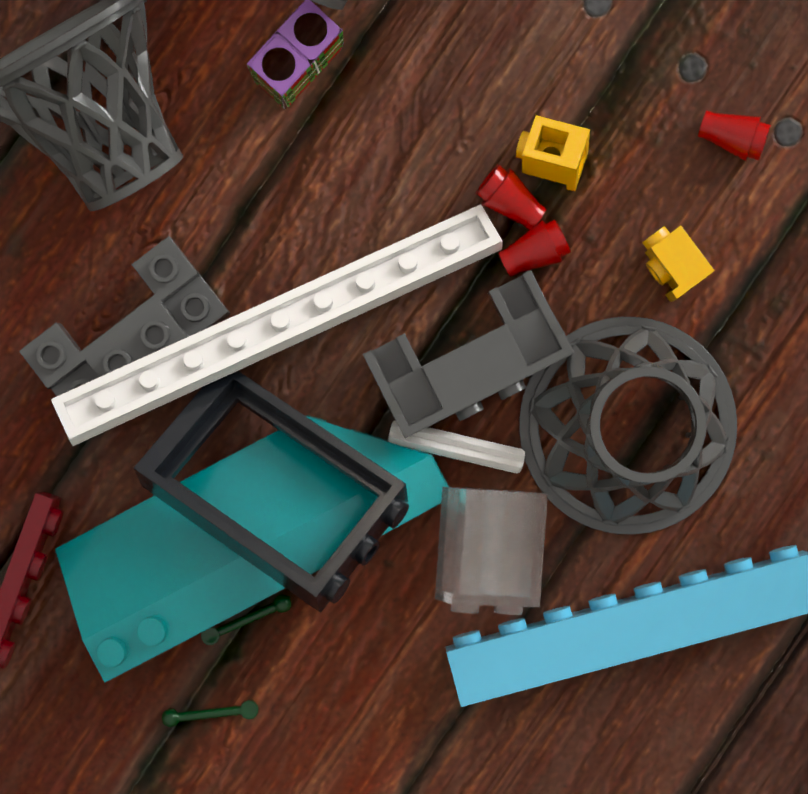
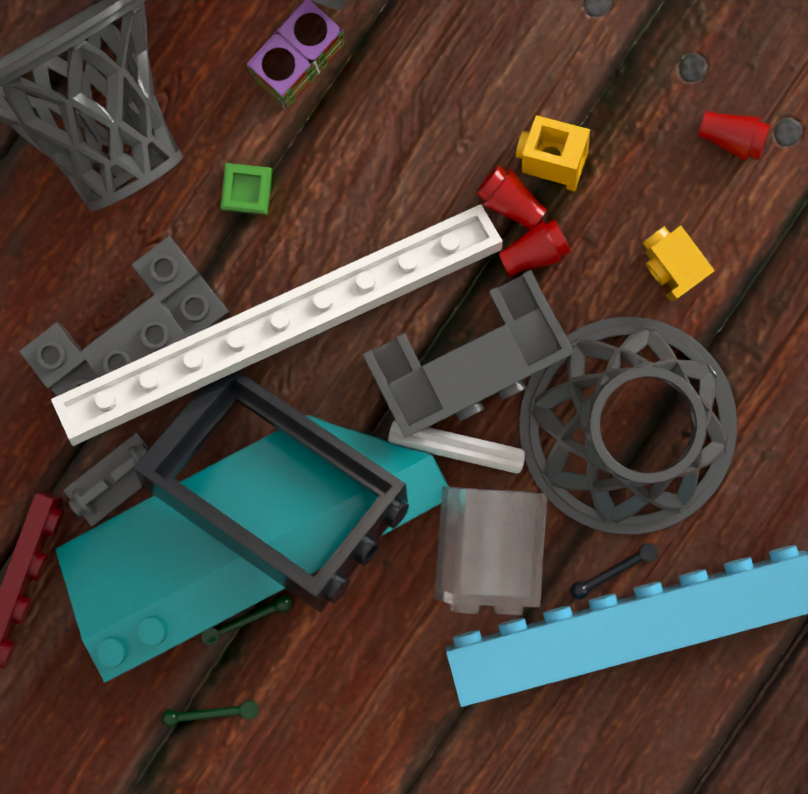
(107, 482): none -> dark grey hinge
(246, 189): none -> bright green tile
(646, 552): none -> black hinge

